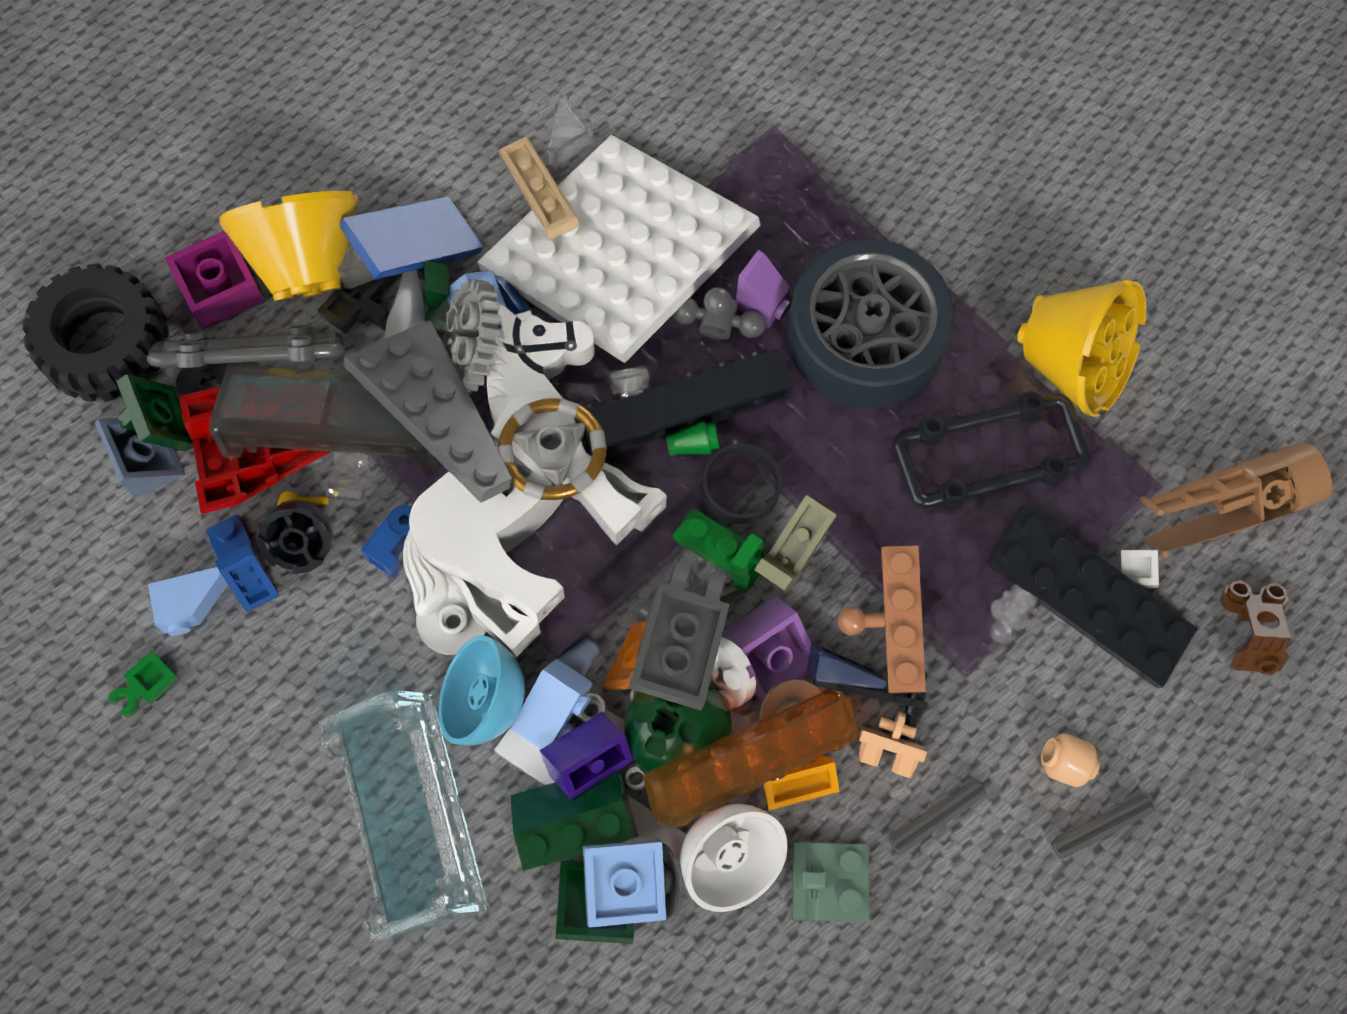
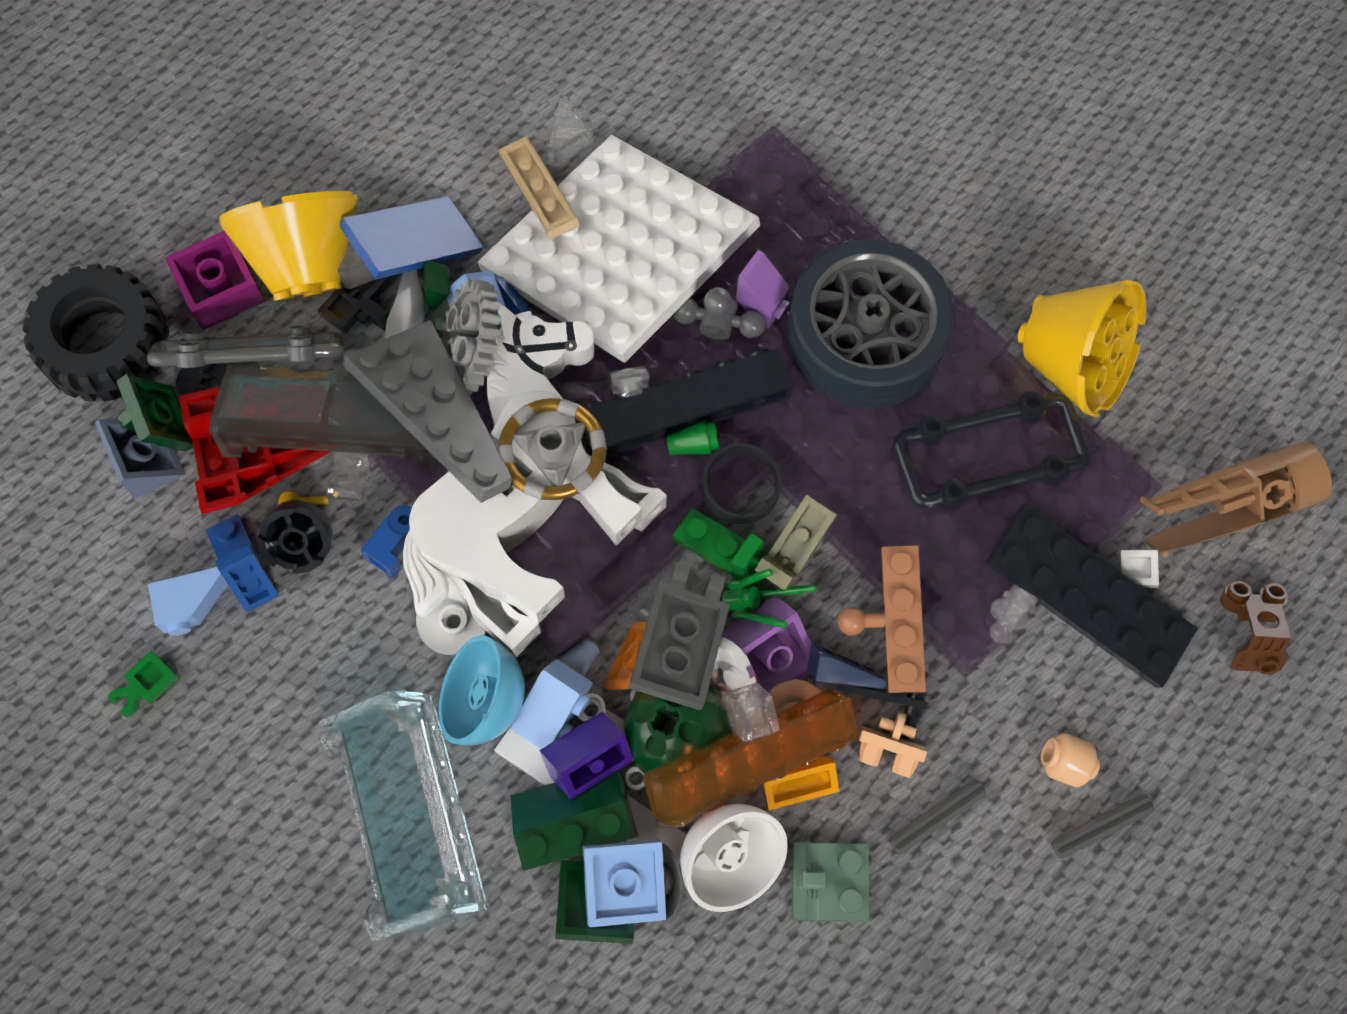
(745, 597): none -> green plant
(751, 712): none -> clear brick

